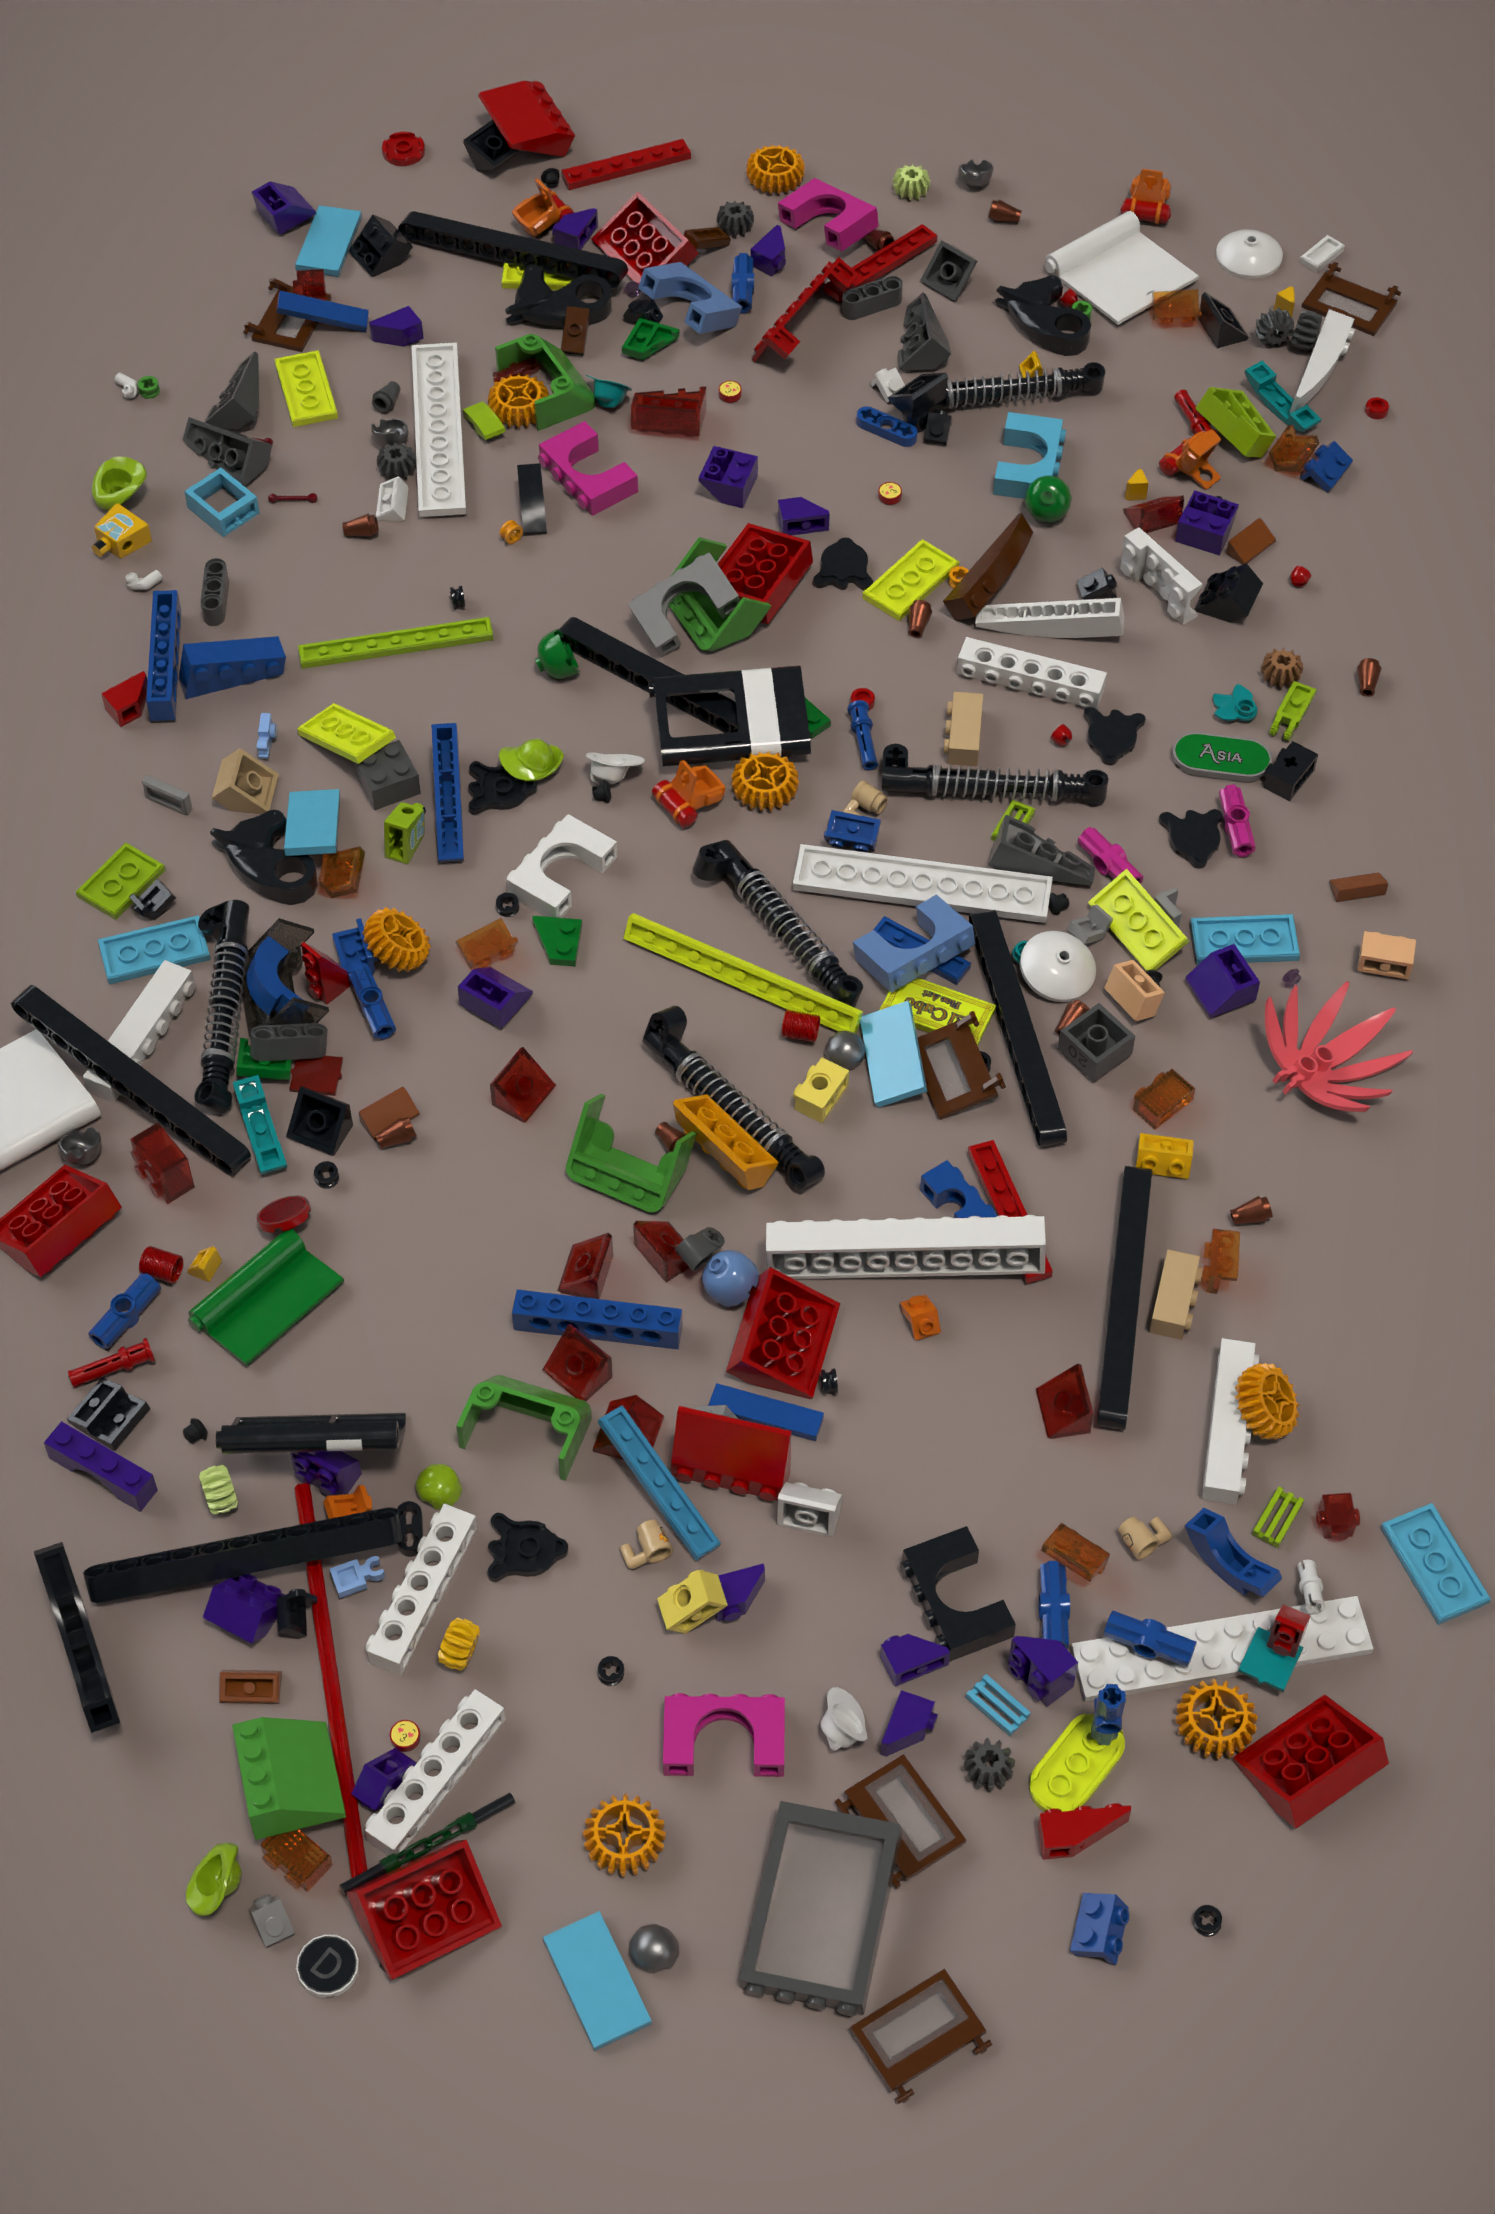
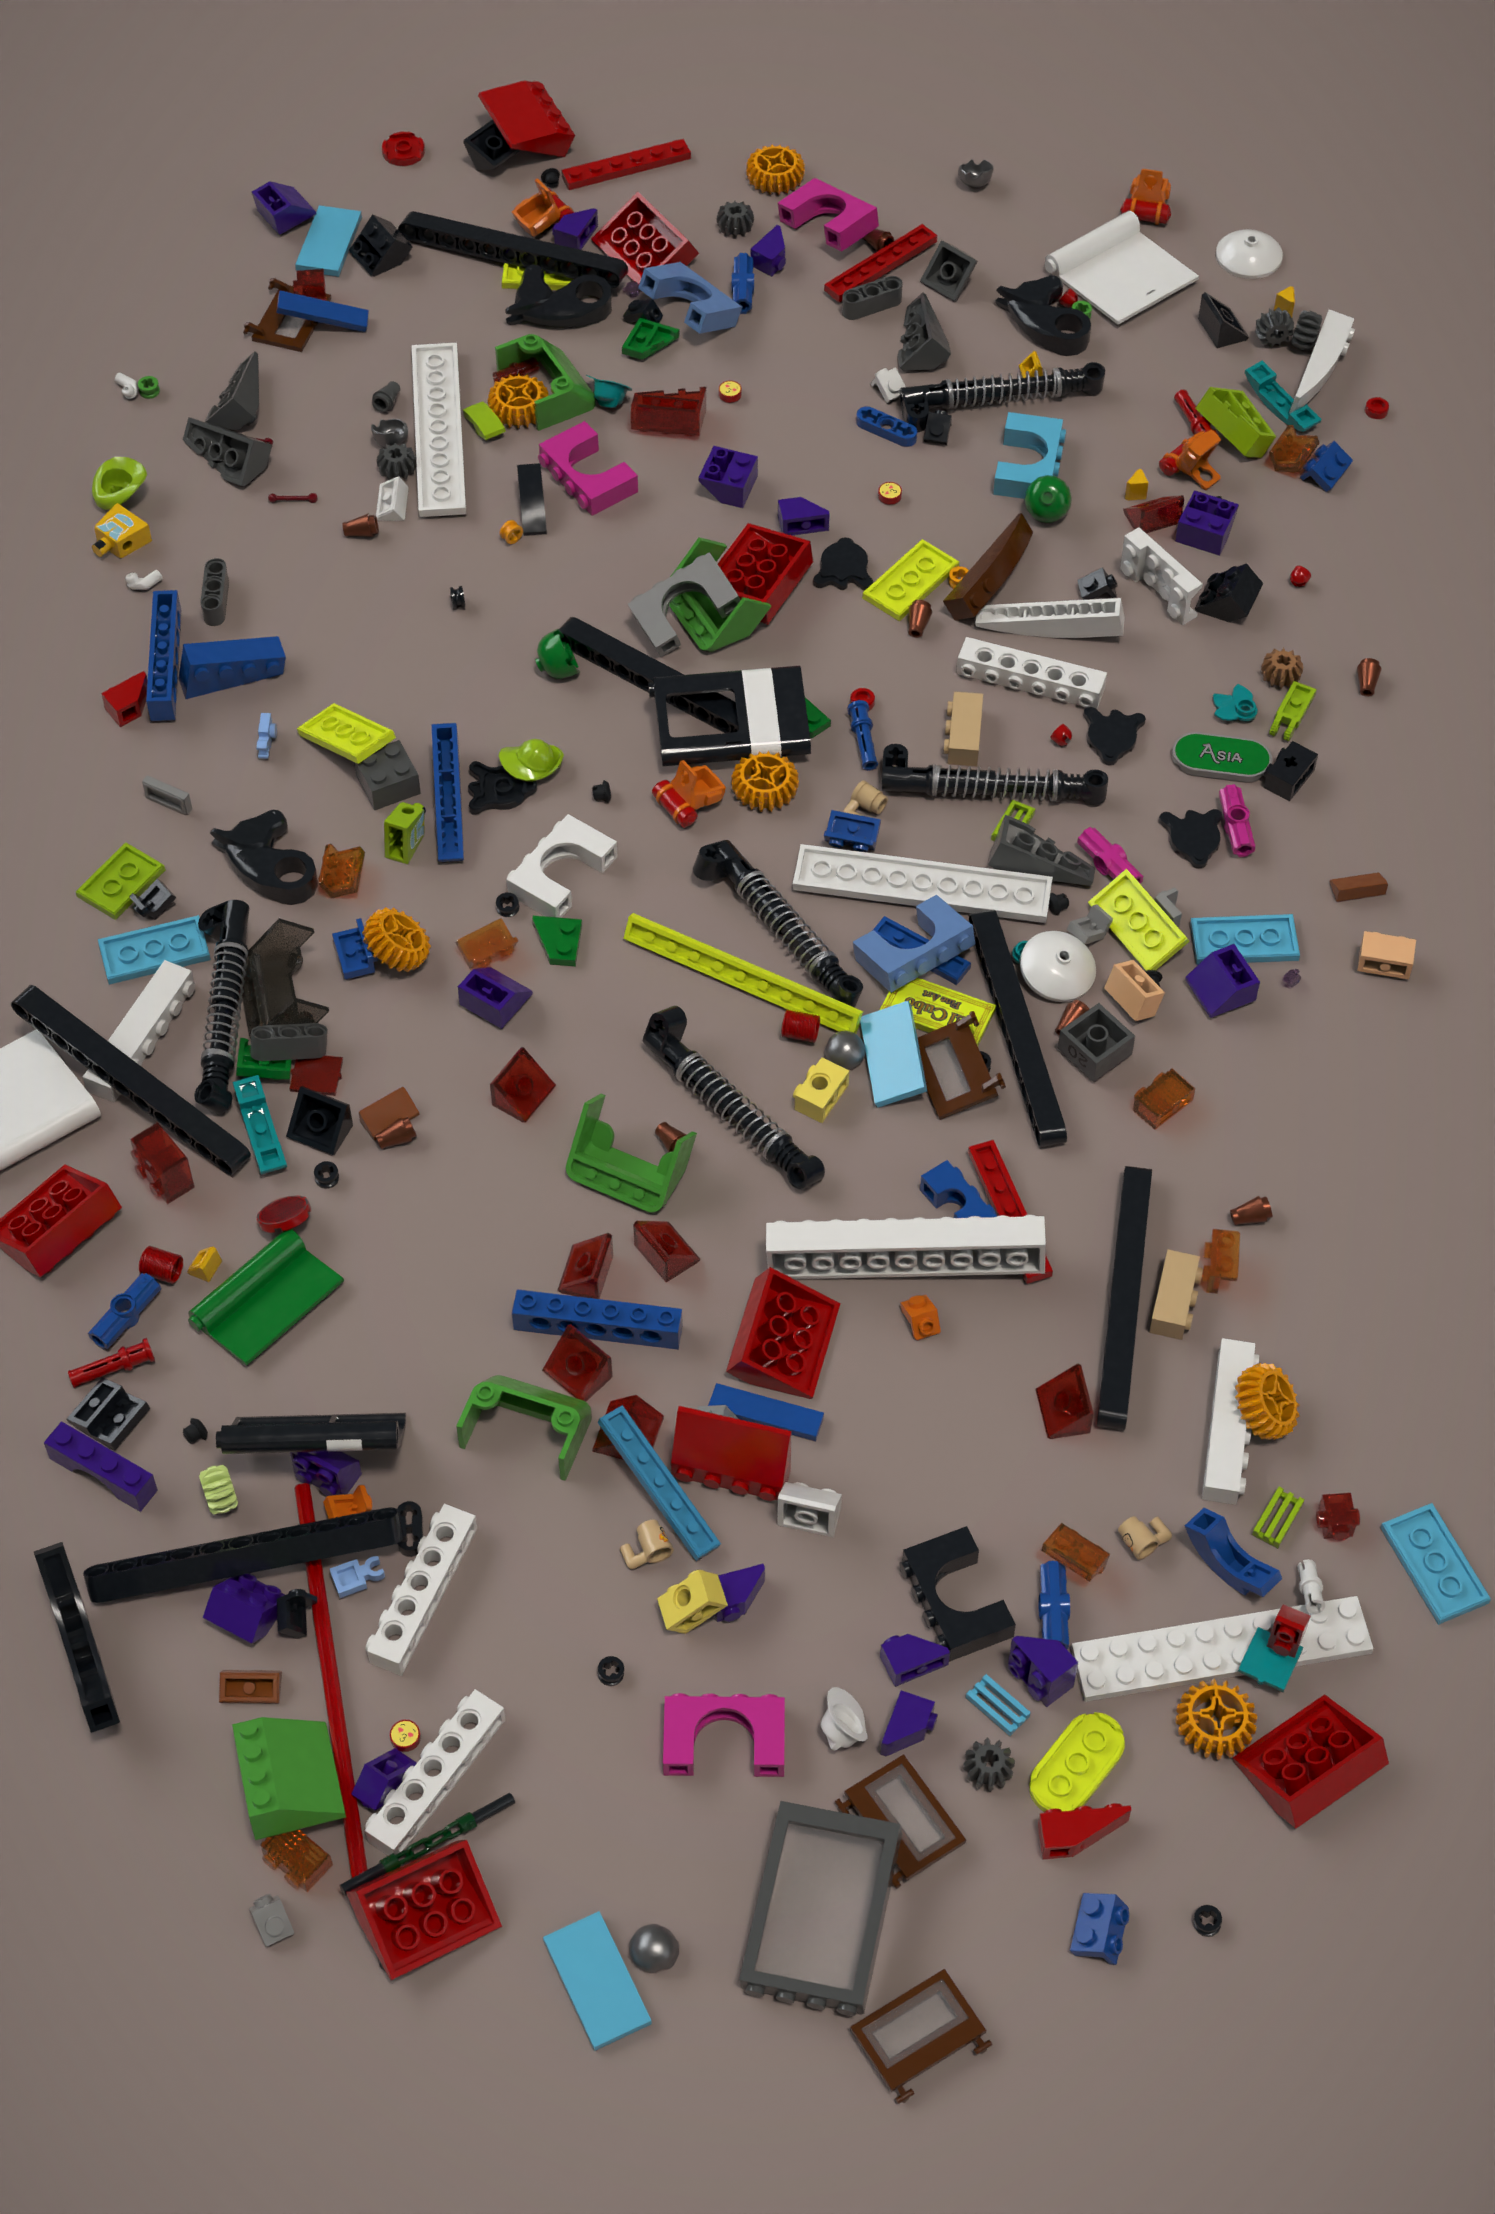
(80, 1146): flat silver hair -> none
(214, 1879): lime hat -> none
(224, 521): medium azure window -> none
(244, 784): tan slope -> none
(263, 979): blue arch -> none
(306, 388): neon yellow tile -> none
(312, 822): medium azure tile -> none
(324, 975): red slope -> none
(327, 1966): black tile -> none
(375, 1012): blue piece -> none
(395, 642): lime tile -> none
(397, 328): dark purple slope -> none
(438, 1485): lime hair -> none
(458, 1644): yellow gear -> none
(523, 1549): black tile -> none
(575, 330): reddish brown plate -> none
(611, 766): white piece -> none
(611, 1834): light orange gear -> none
(698, 1248): dark grey piece -> none
(707, 237): reddish brown plate -> none
(725, 1141): light orange slope -> none
(729, 1277): medium blue cylinder -> none
(779, 337): red bracket -> none
(829, 1381): black bush -> none
(911, 182): yellowish green gear -> none
(920, 394): black slope -> none
(1004, 212): copper cone -> none
(1108, 1714): blue piece -> none
(1149, 1638): blue piece -> none
(1165, 1155): yellow bracket -> none
(1176, 305): clear orange bracket -> none
(1250, 542): dark orange slope -> none
(1312, 1068): coral plant -> none
(1322, 254): white tile -> none
(1342, 296): reddish brown piece -> none

